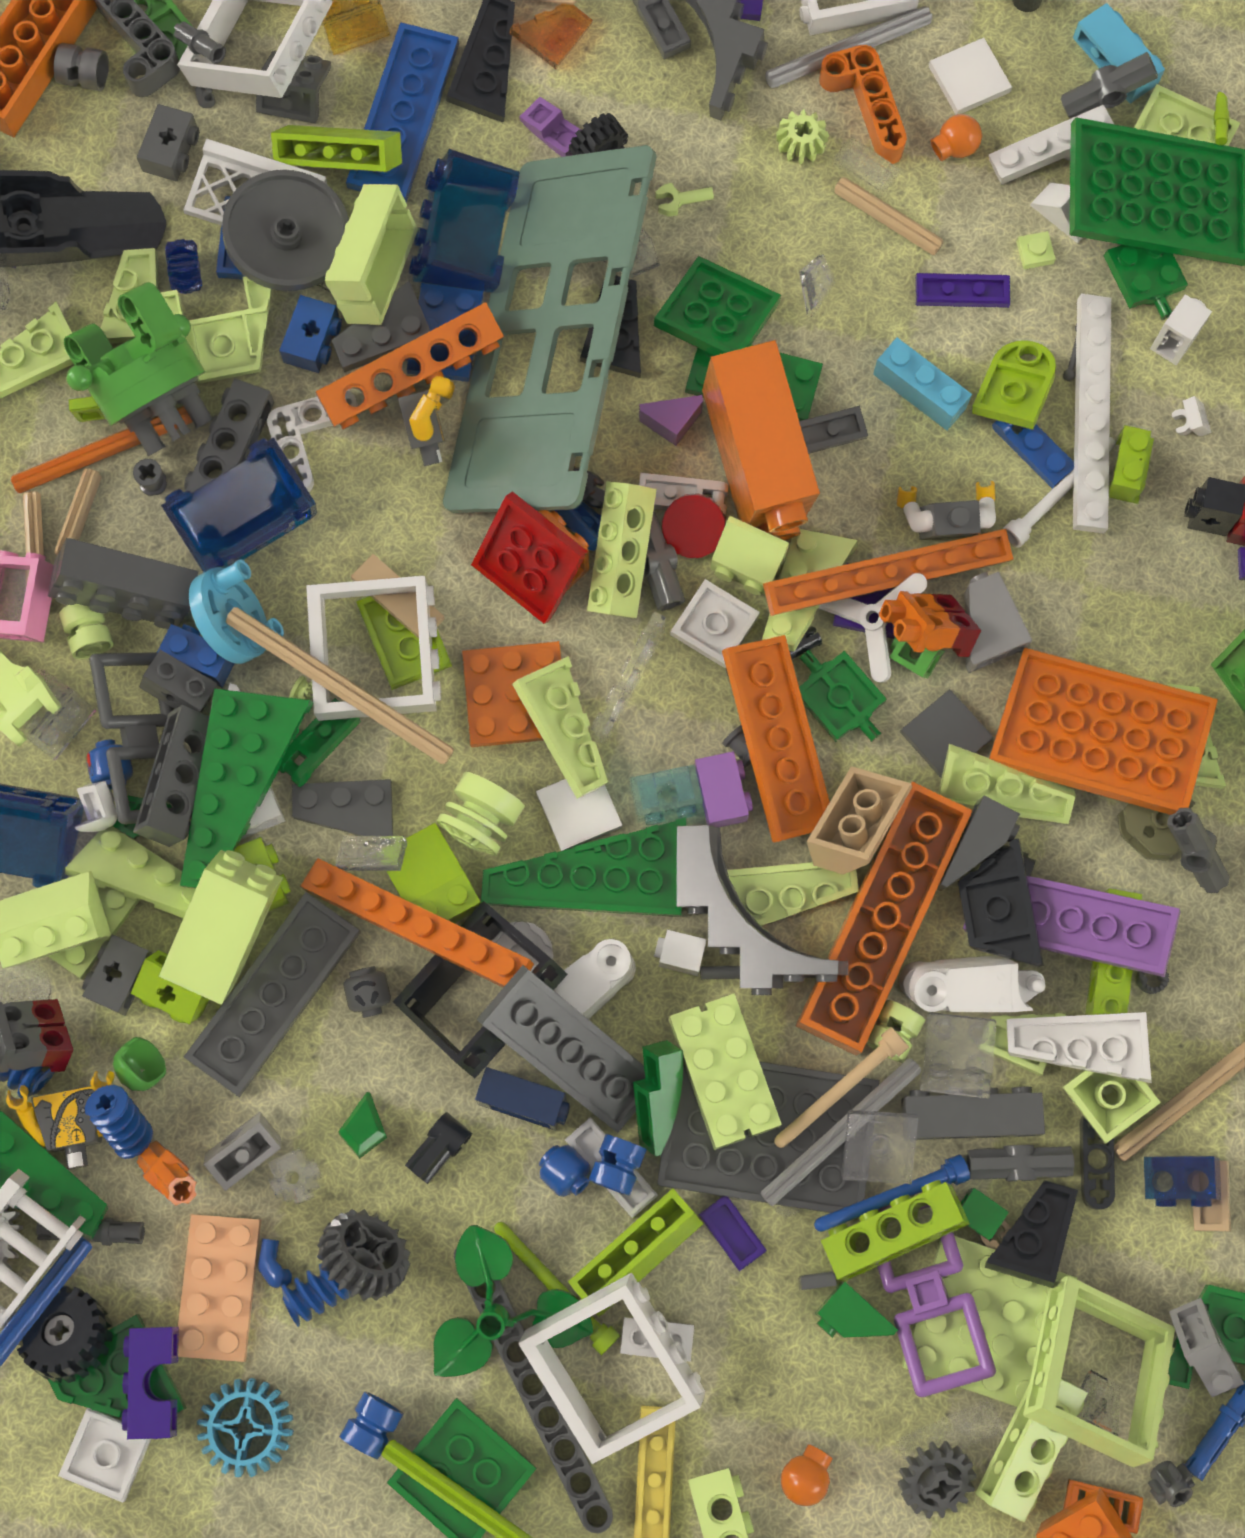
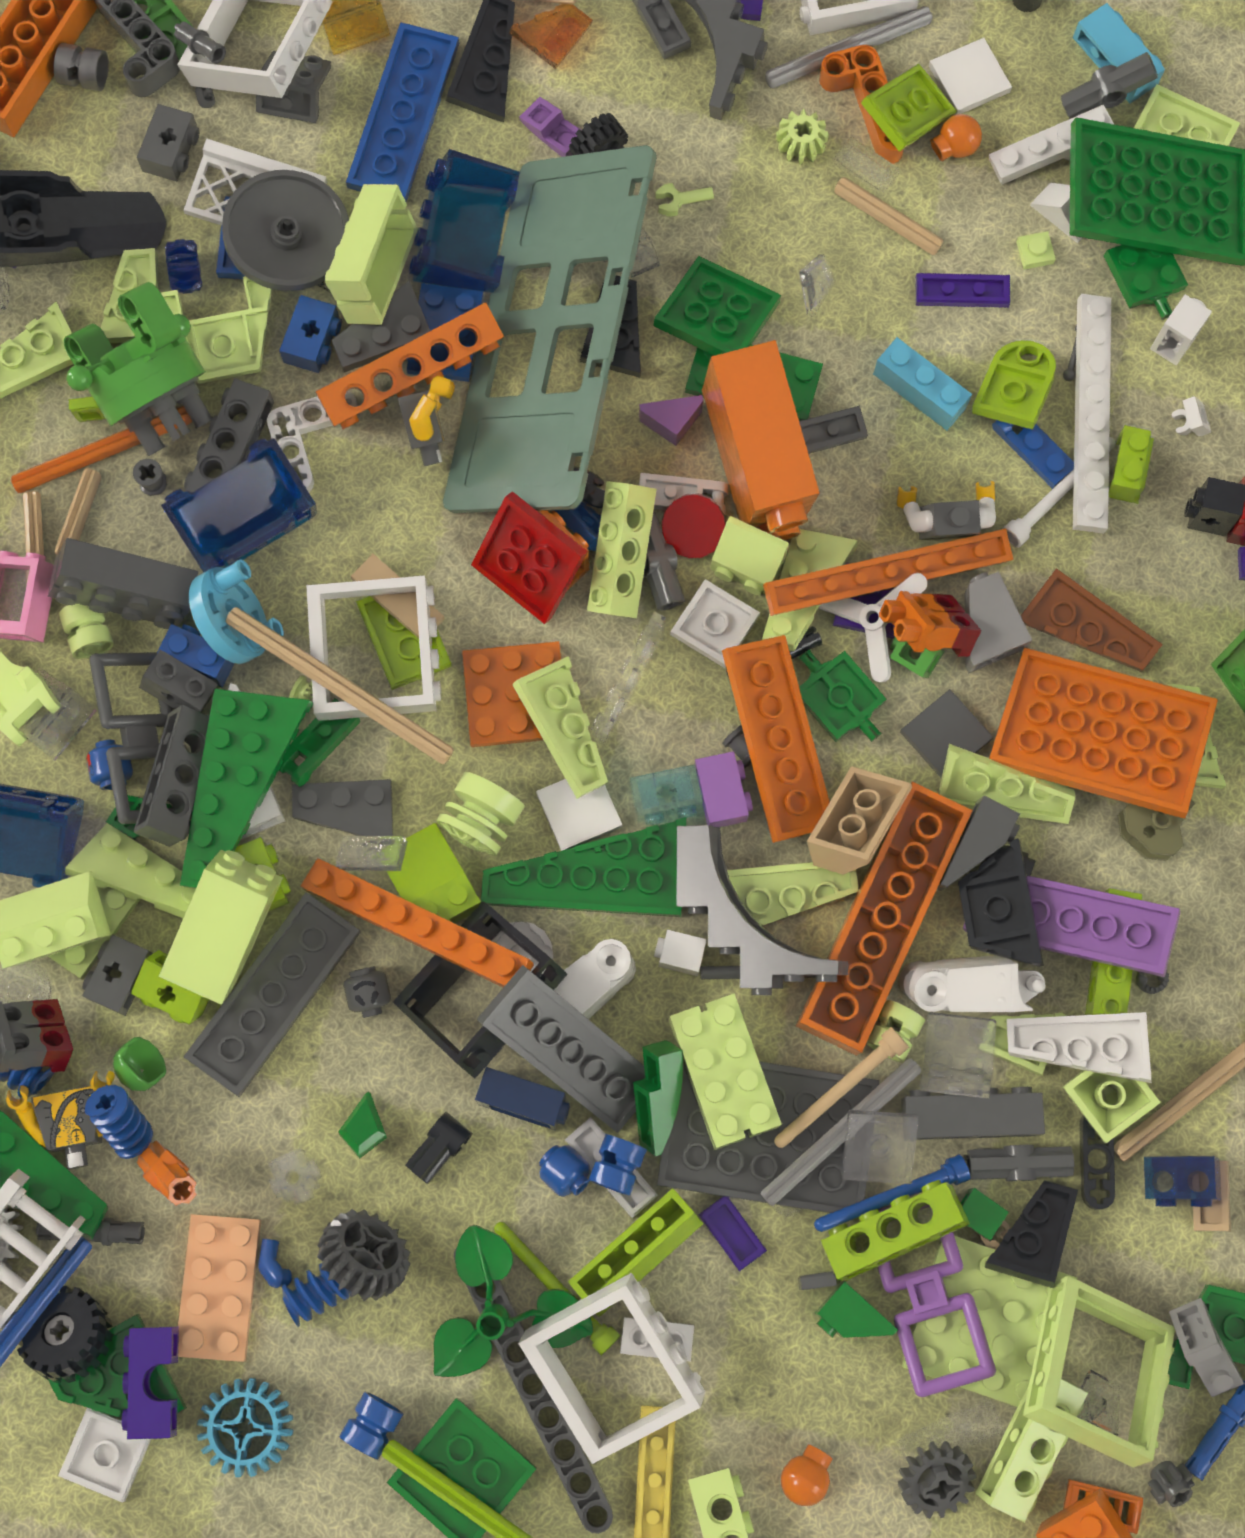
(98, 806): white plate -> none
(242, 1151): light grey brick -> none
(337, 148): lime brick -> none
(908, 107): none -> lime tile
(1082, 619): none -> dark orange wing
(1198, 850): dark grey piece -> none
(1221, 119): lime piece -> none

